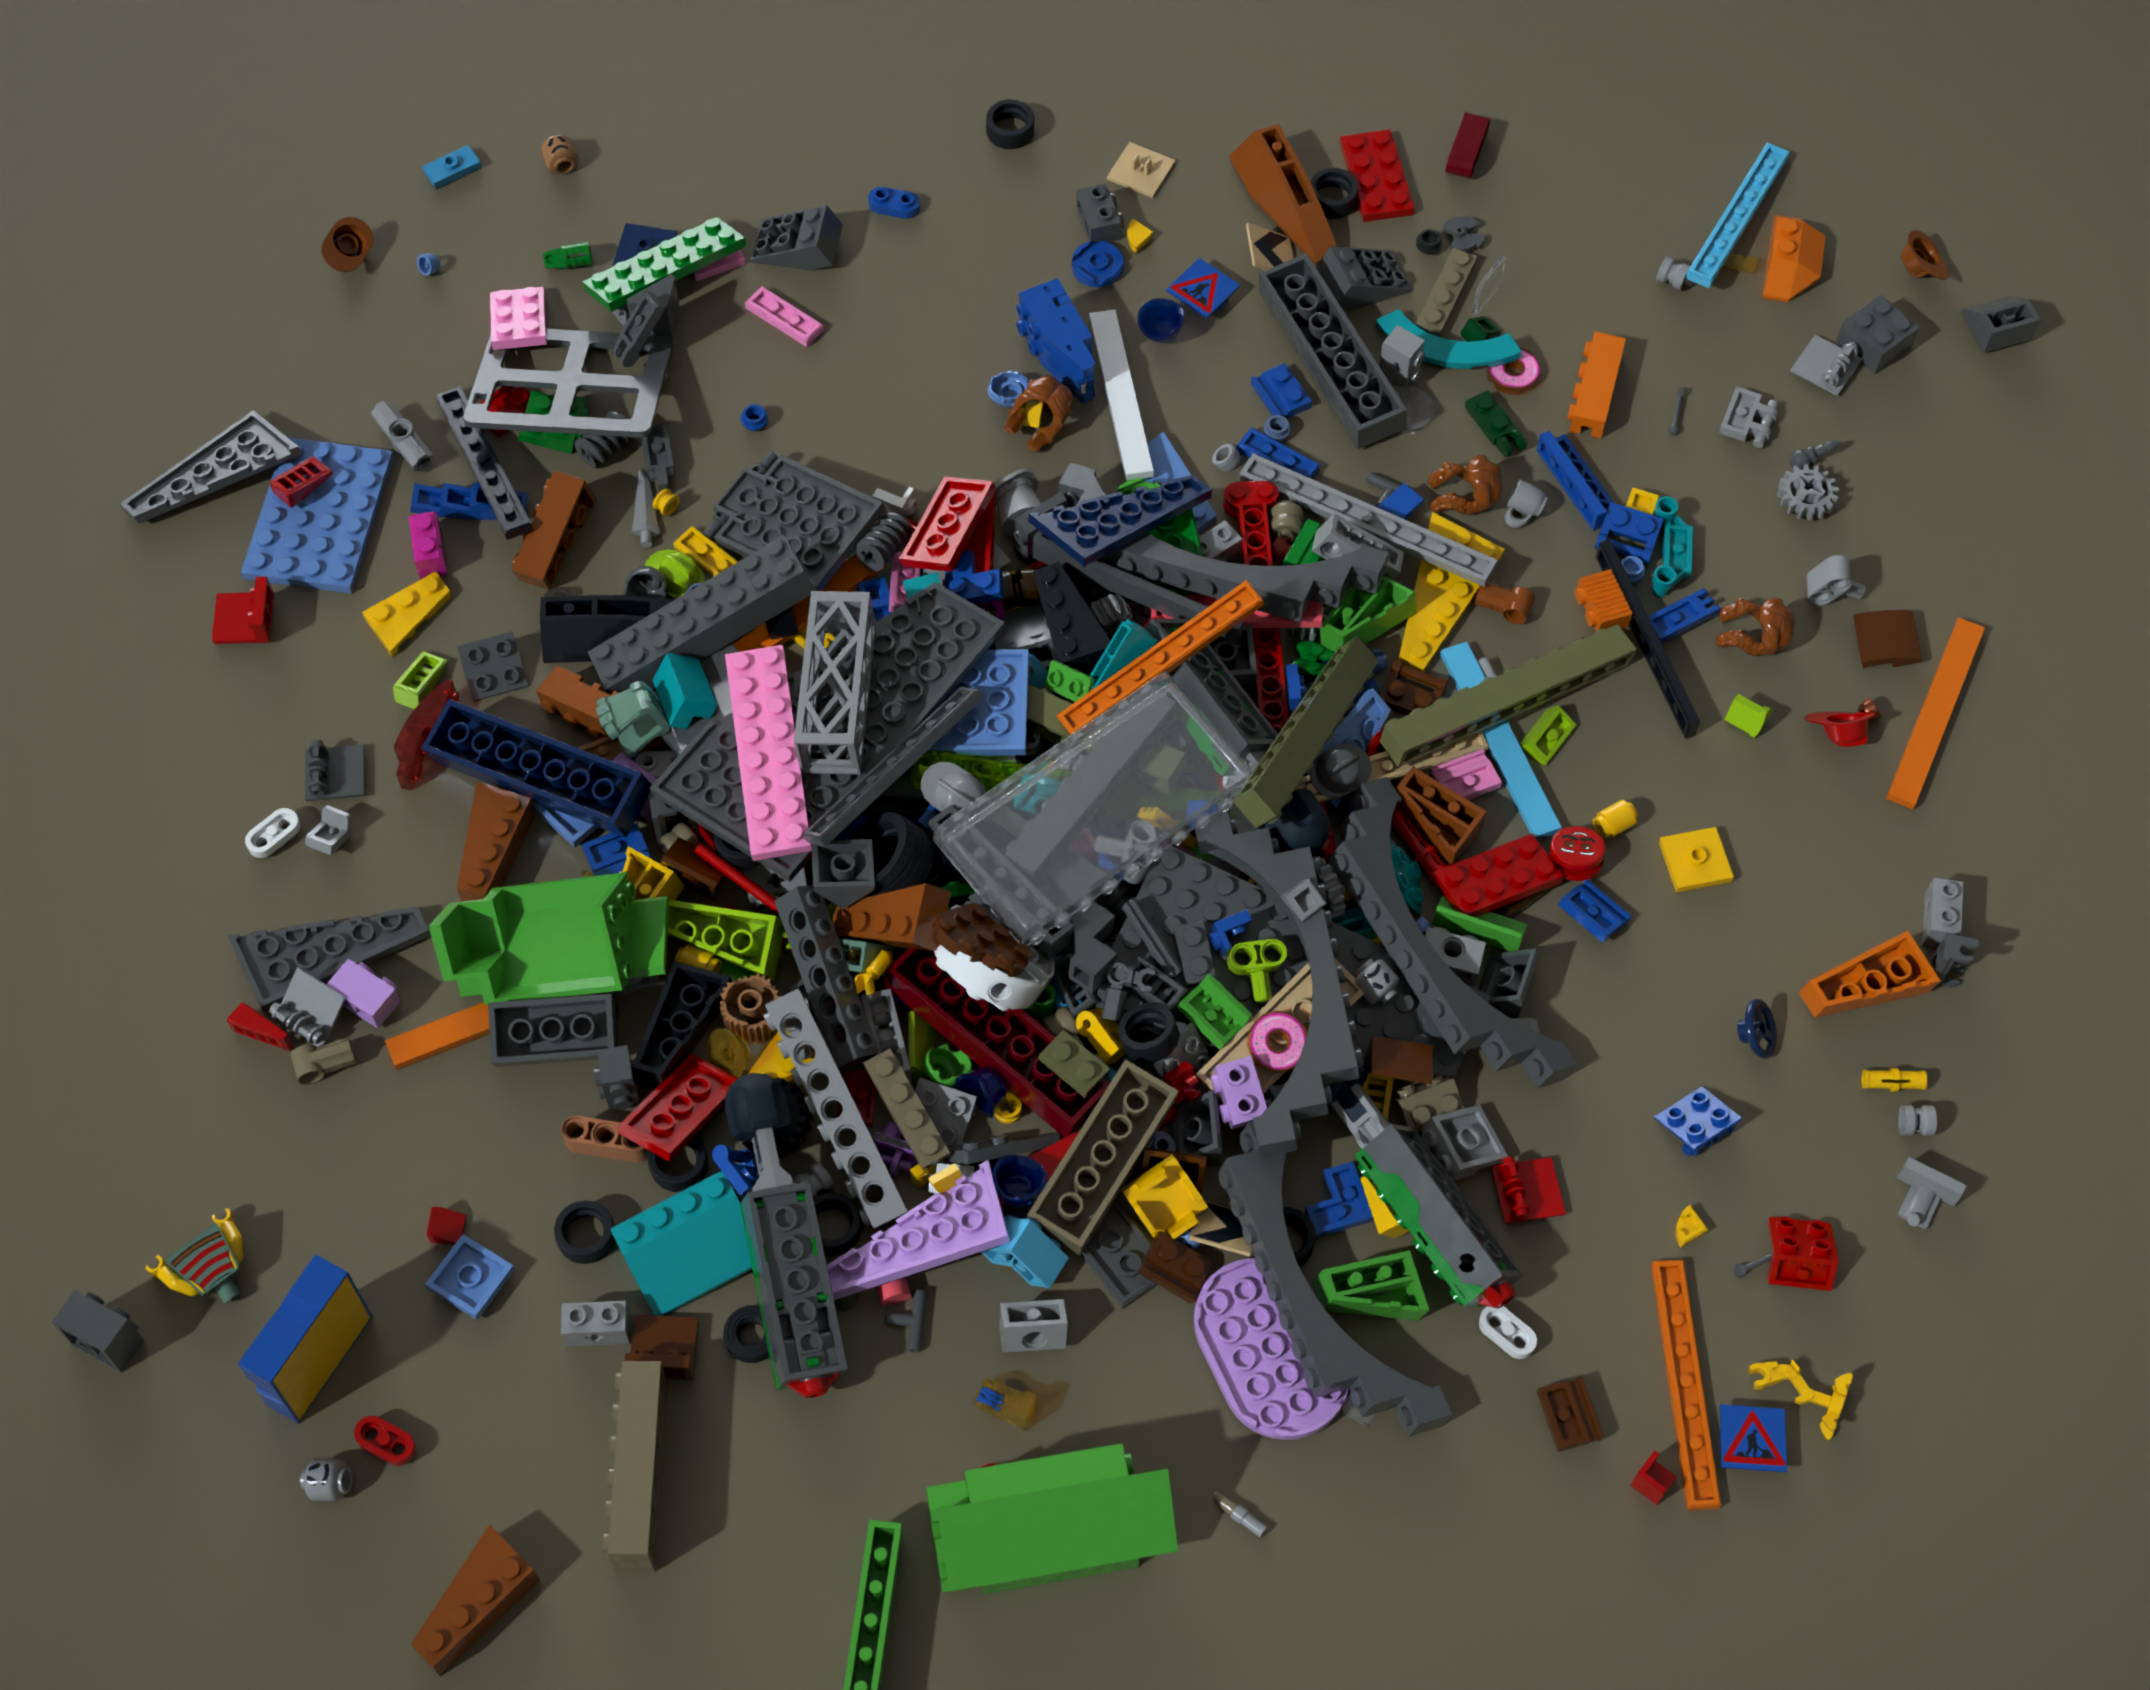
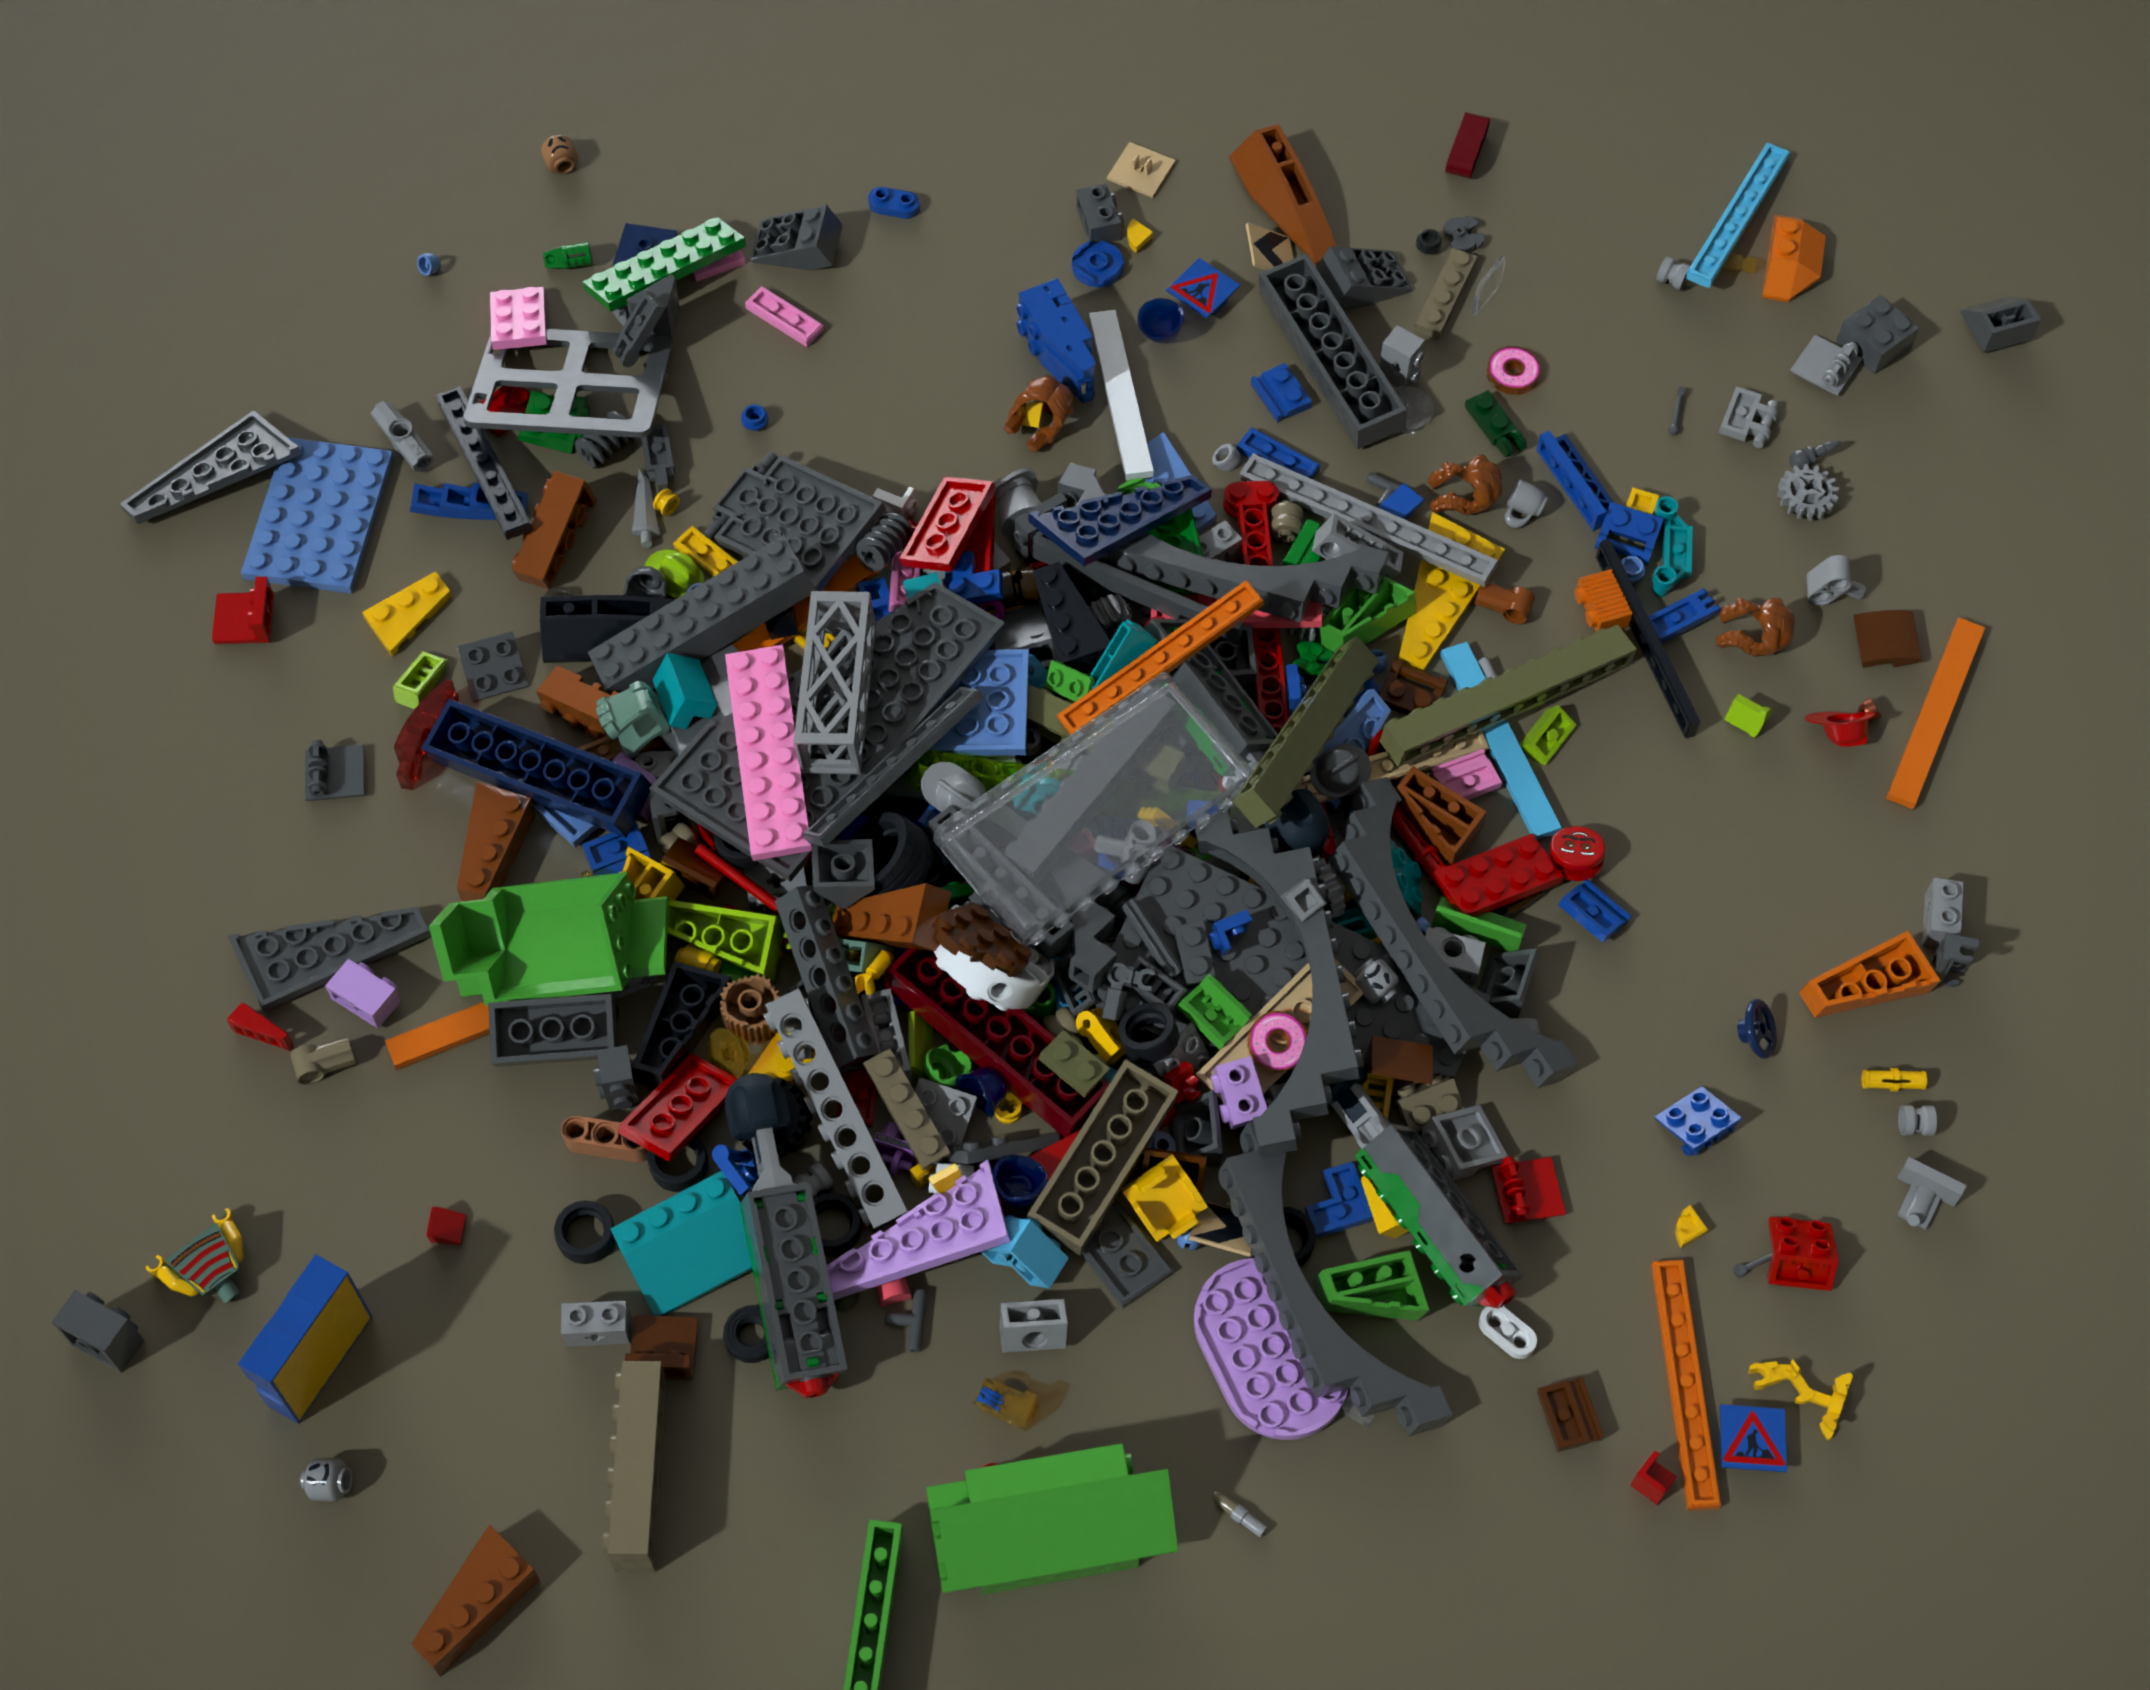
(270, 832): white plate -> none
(299, 491): red slope -> none
(308, 1008): light grey hinge -> none
(330, 832): light grey bracket -> none
(347, 244): dark orange piece -> none
(386, 1442): red plate -> none
(428, 544): dark pink brick -> none
(451, 167): dark azure plate -> none
(470, 1277): medium blue plate -> none
(1006, 388): medium blue hair -> none
(1010, 109): black tyre -> none
(1175, 1267): reddish brown plate -> none
(1259, 965): lime beam -> none
(1277, 422): sand blue plate -> none
(1280, 549): clear red plate -> none
(1338, 178): black tyre -> none
(1379, 174): red plate -> none
(1455, 353): teal tile -> none
(1479, 329): dark green slope -> none
(1597, 383): orange brick -> none
(1615, 819): yellow brick -> none
(1696, 859): yellow plate -> none
(1922, 257): dark orange piece -> none

